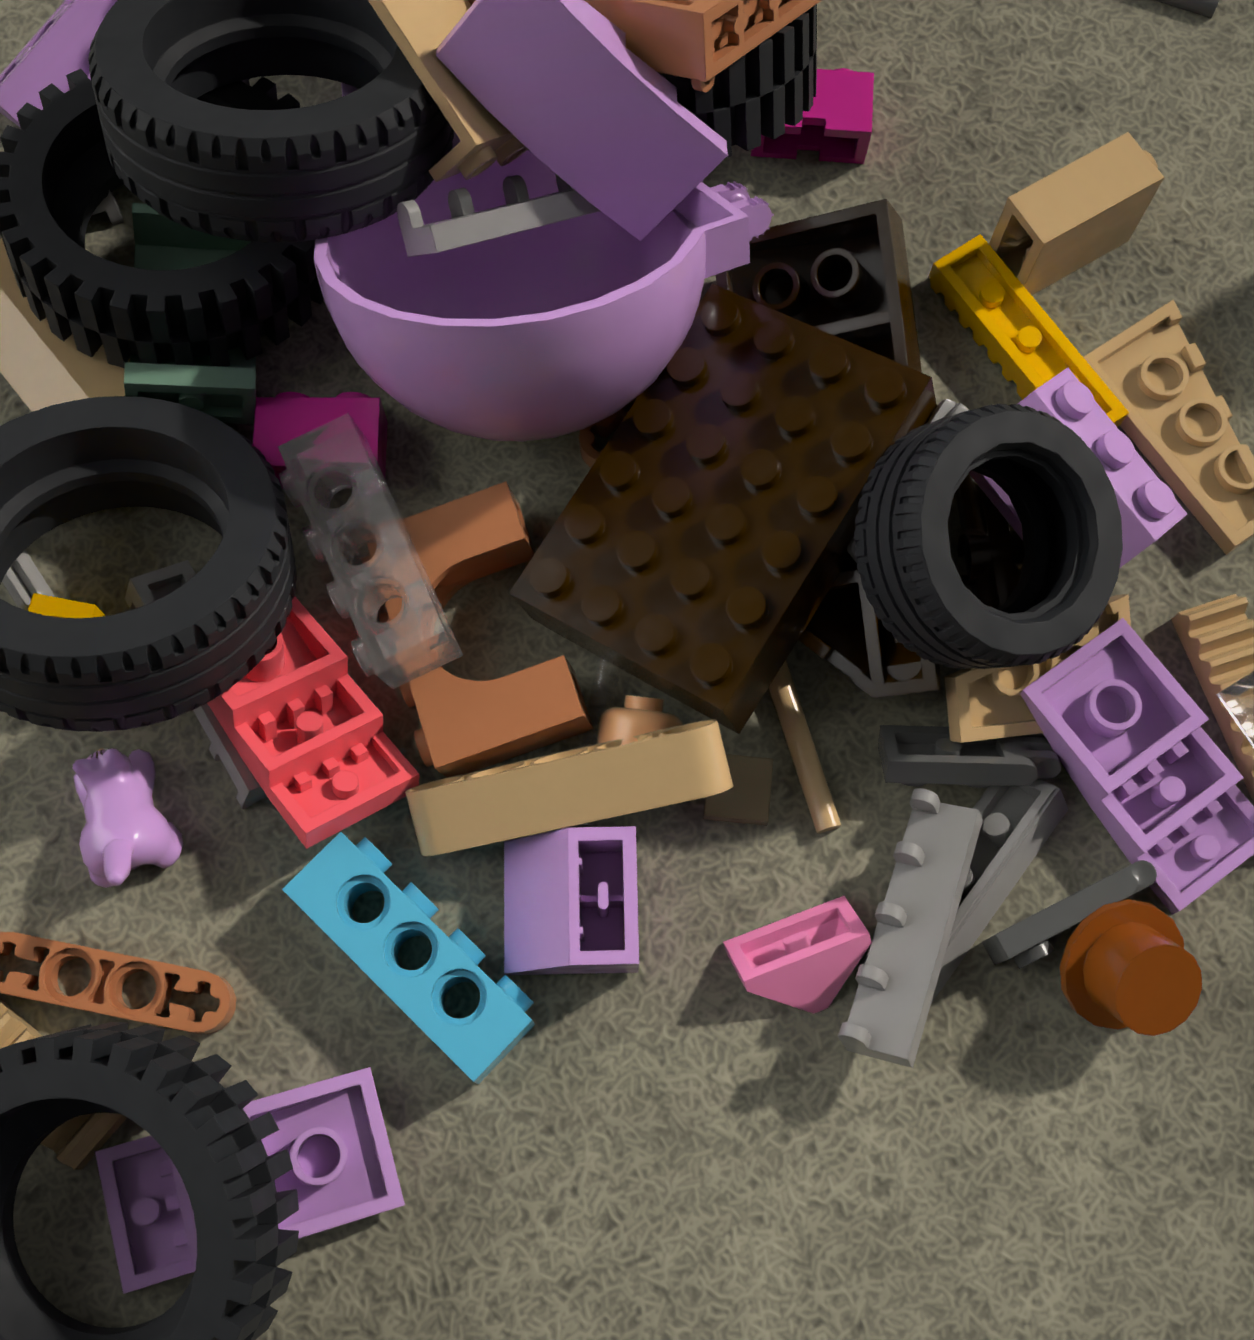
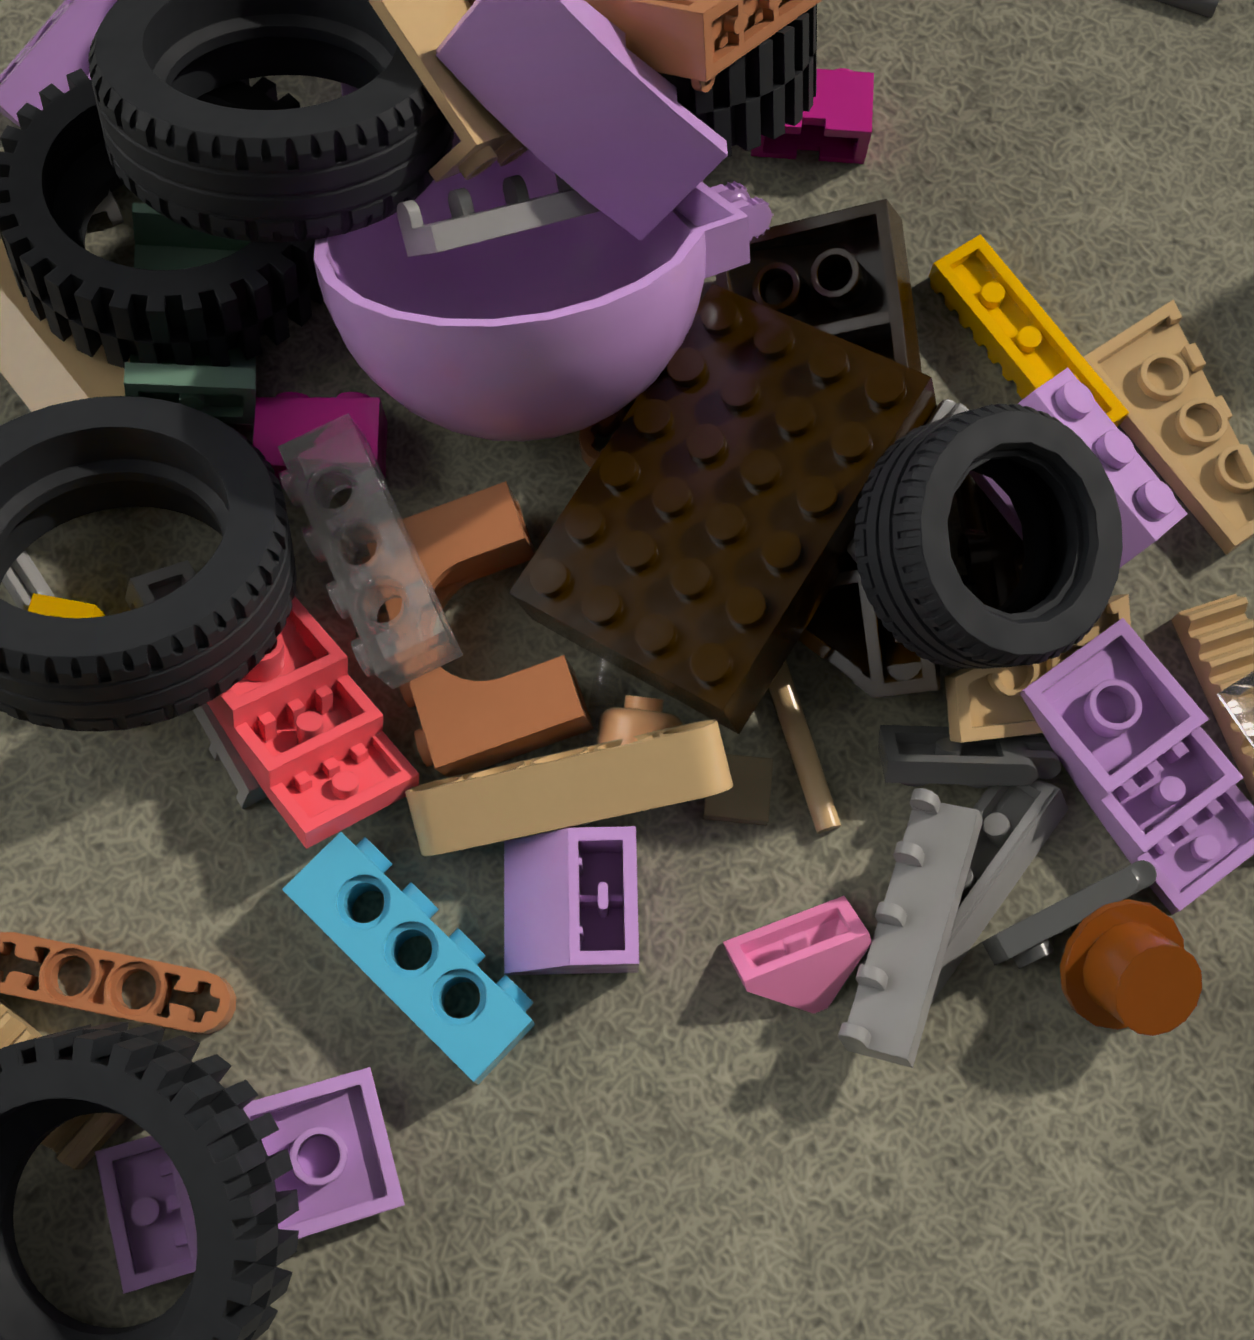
(120, 816): lavender animal -> none
(1076, 213): tan brick -> none

